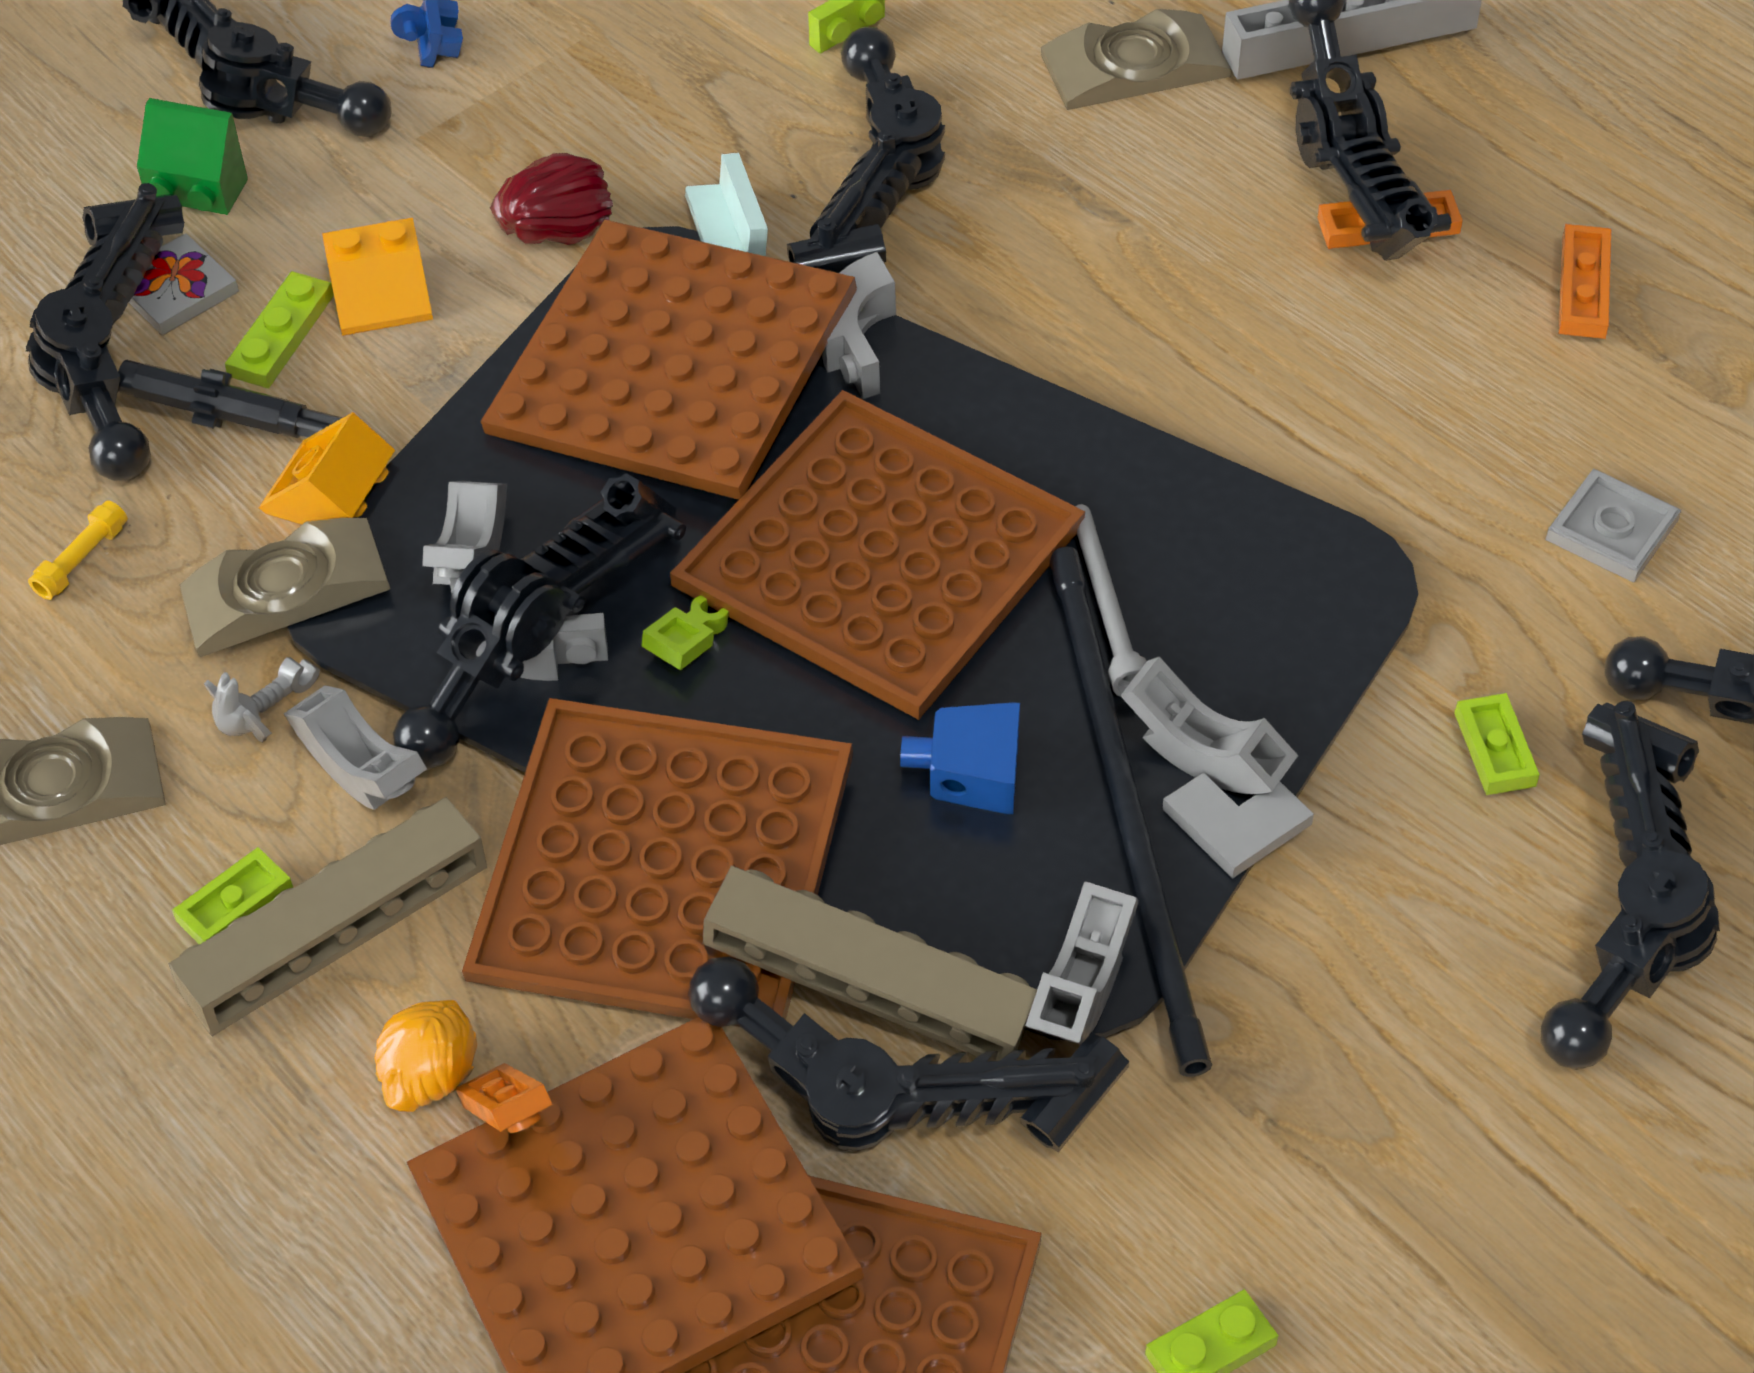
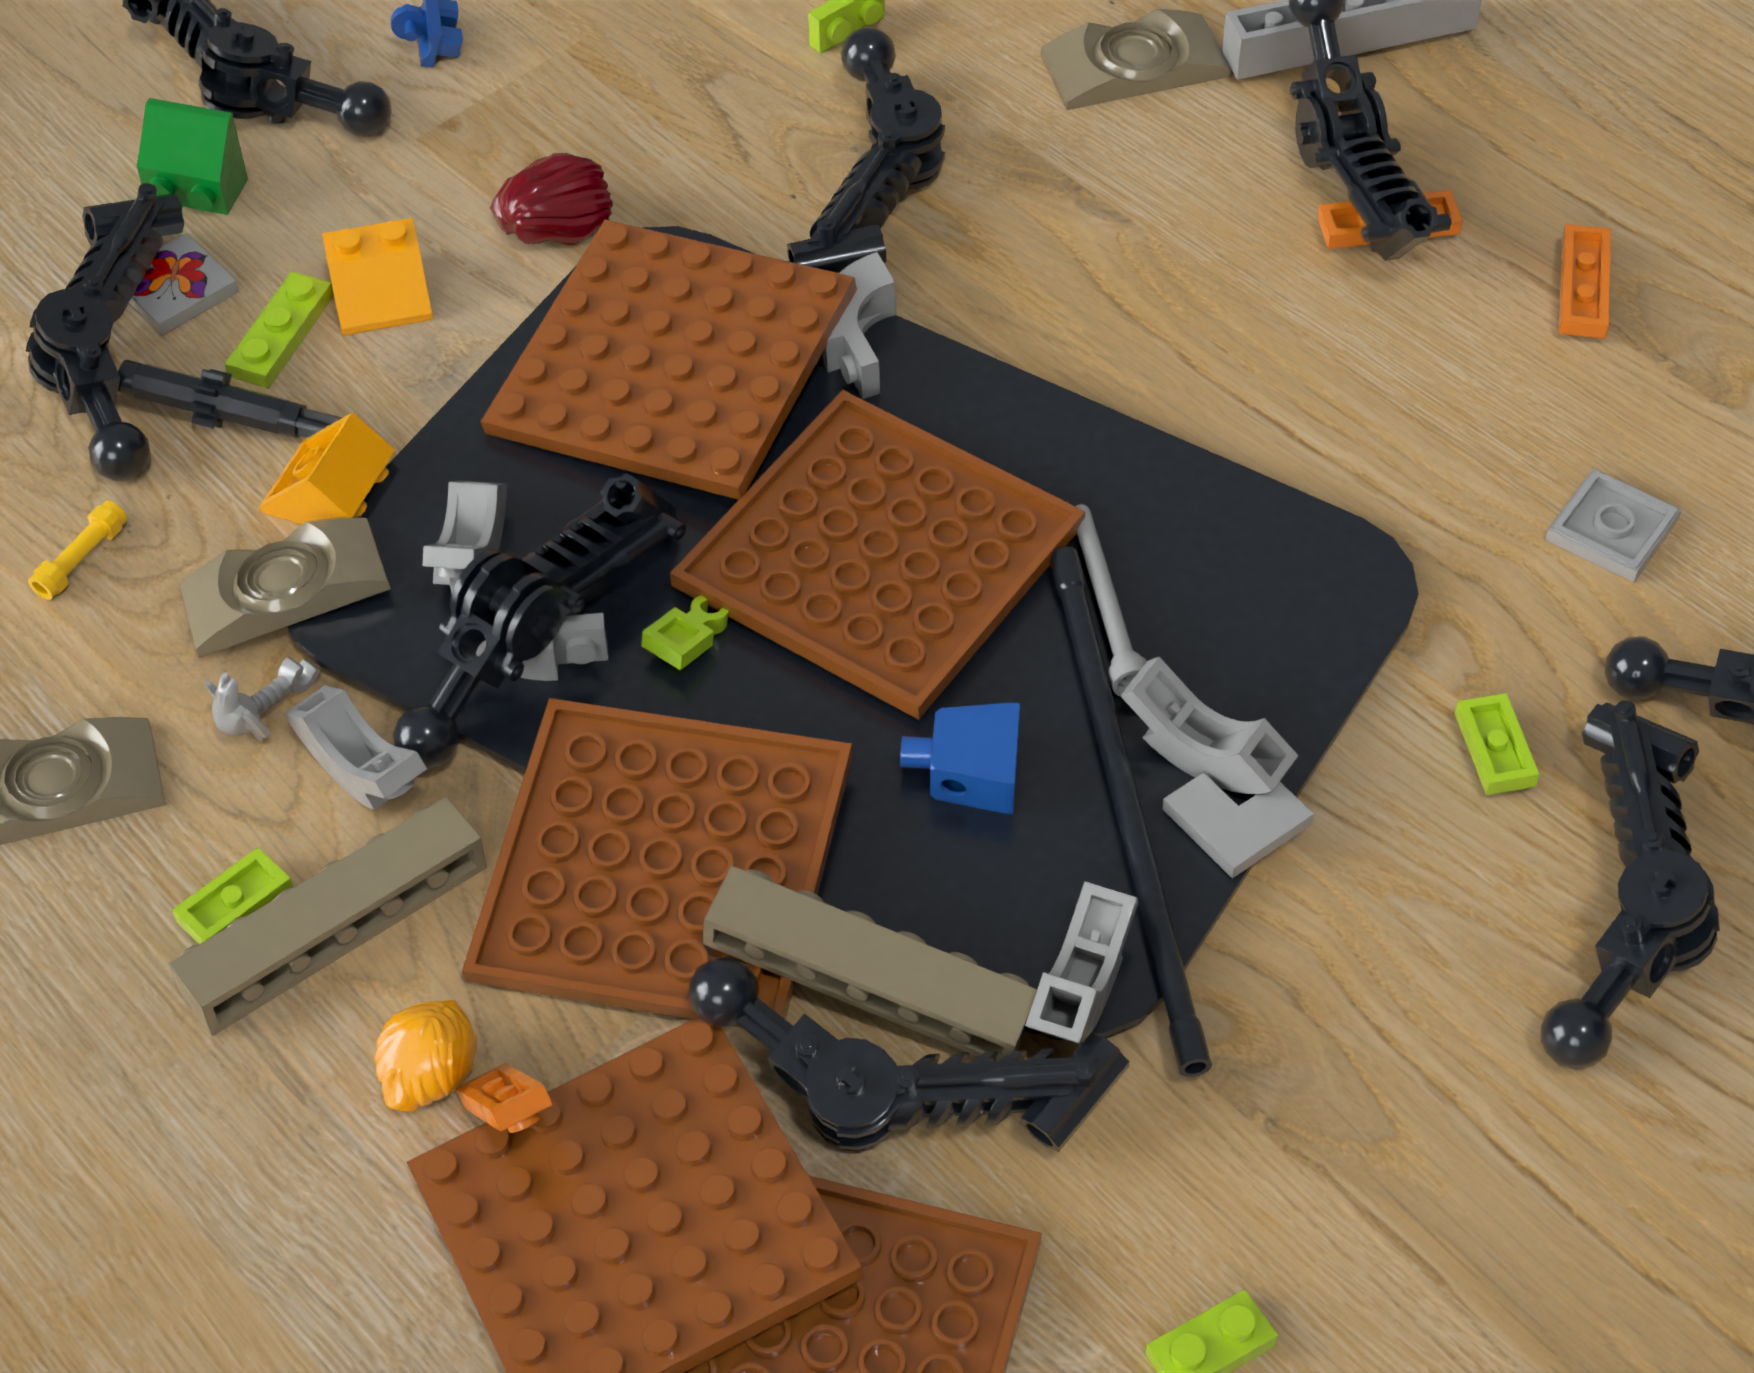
(729, 211): light aqua panel -> none

